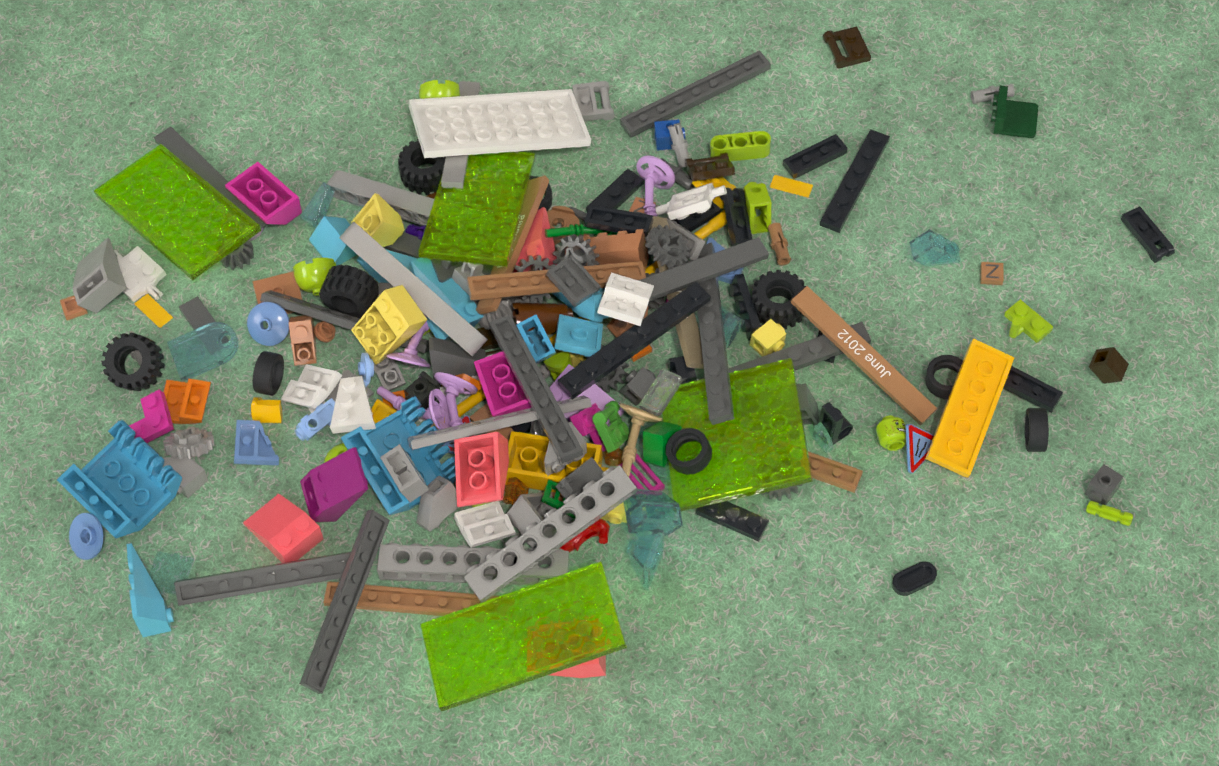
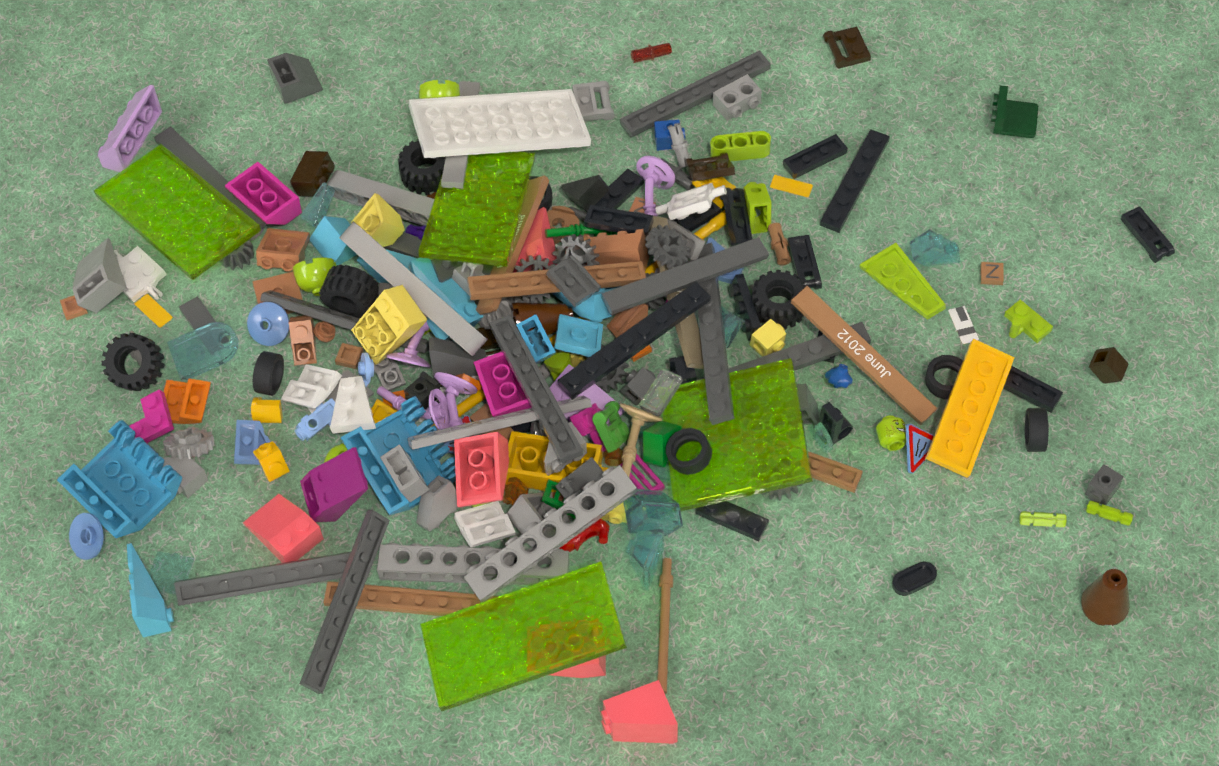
(130, 130): none -> lavender slope
(271, 461): none -> yellow bracket
(282, 249): none -> nougat plate
(293, 76): none -> dark grey slope
(312, 172): none -> dark brown brick
(349, 356): none -> medium nougat tile
(586, 191): none -> pearl dark grey slope
(625, 299): white slope -> none
(640, 716): none -> coral slope
(650, 52): none -> clear red axle
(666, 584): none -> medium nougat bar
(737, 97): none -> light grey brick
(804, 260): none -> black plate
(839, 376): none -> blue piece
(903, 279): none -> lime wing
(963, 324): none -> white sticker
(979, 95): light grey pin -> none
(1043, 519): none -> lime axle
(1107, 598): none -> reddish brown cone

